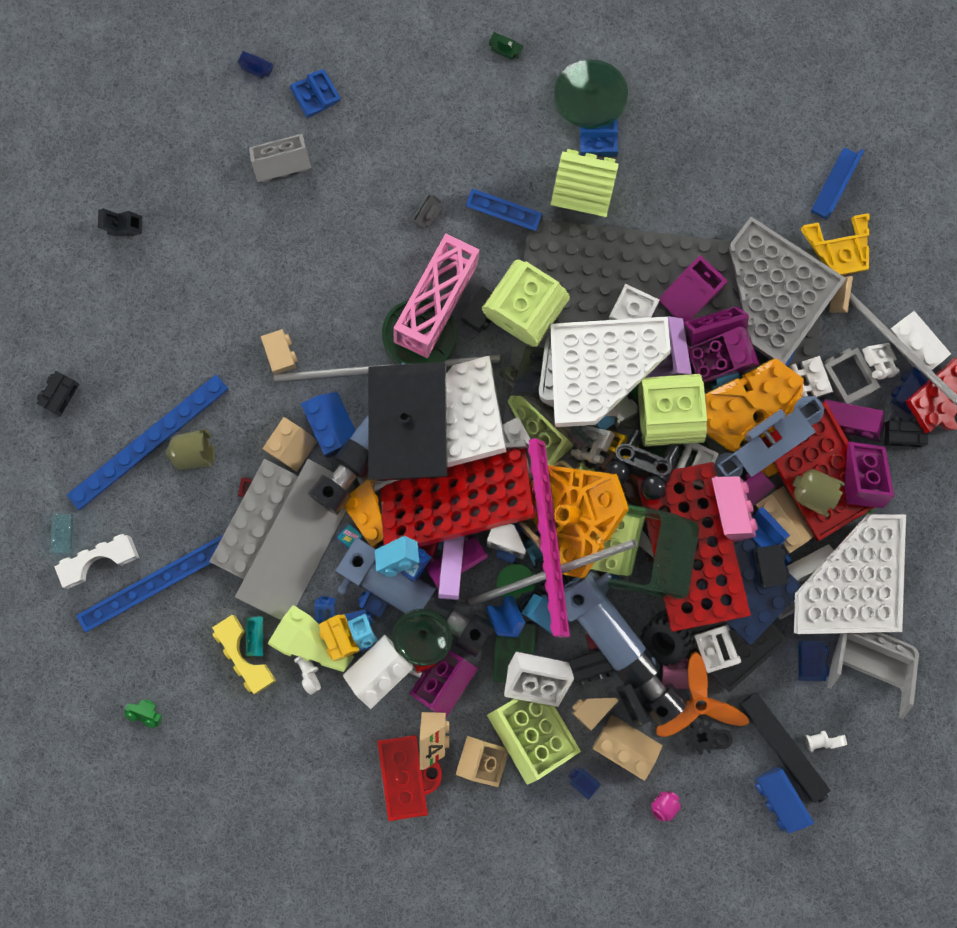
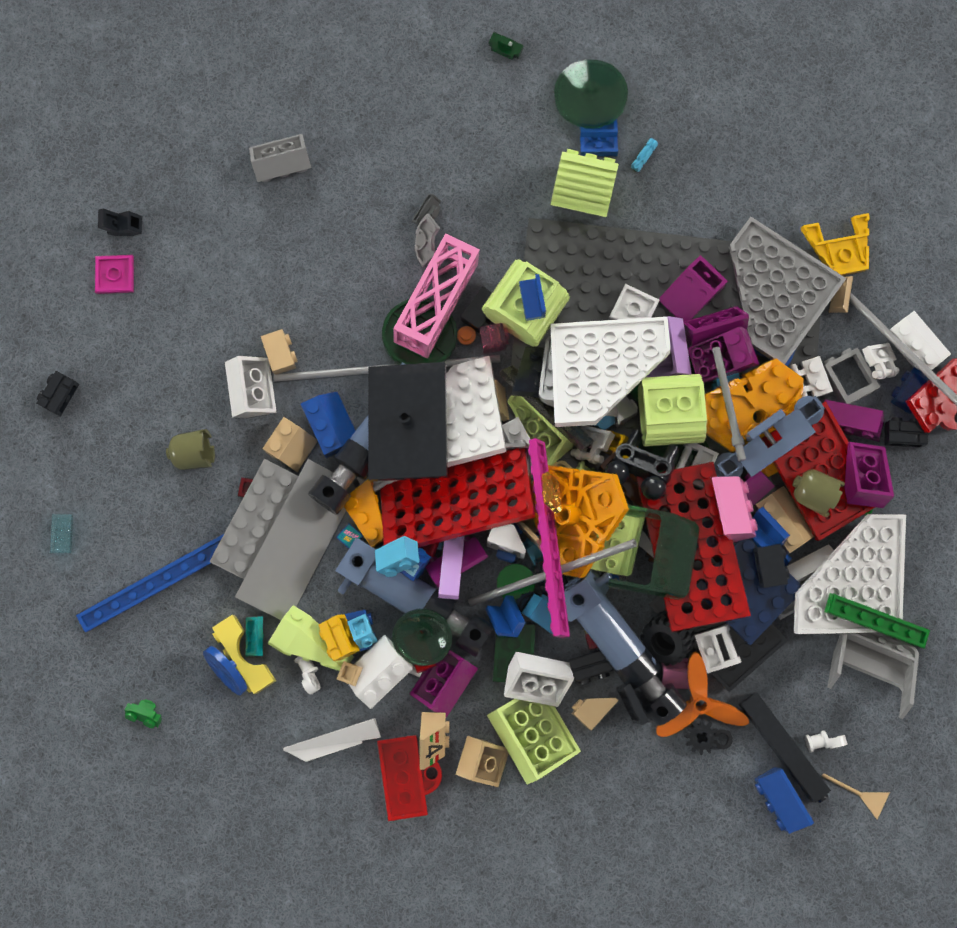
(74, 570): white arch -> none
(114, 274): none -> dark pink tile
(147, 442): blue plate -> none
(225, 670): none -> blue piece
(250, 386): none -> white slope
(255, 65): clear blue piece -> none
(315, 93): blue slope -> none
(324, 608): blue bracket -> none
(335, 741): none -> white wedge
(349, 673): none -> tan tile
(372, 603): blue bracket -> none
(425, 239): none -> light grey tile
(466, 335): none -> orange plate
(493, 338): none -> clear pink brick
(501, 395): none -> tan tile
(504, 210): blue panel -> none
(532, 298): none -> blue panel
(551, 492): none -> clear yellow plate
(583, 782): clear blue brick -> none
(627, 747): tan slope -> none
(644, 155): none -> medium azure axle
(665, 806): dark pink head -> none
(737, 440): none -> light grey bar
(812, 661): clear blue brick -> none
(836, 183): blue panel -> none
(873, 800): none -> tan piece
(876, 620): none -> green tile

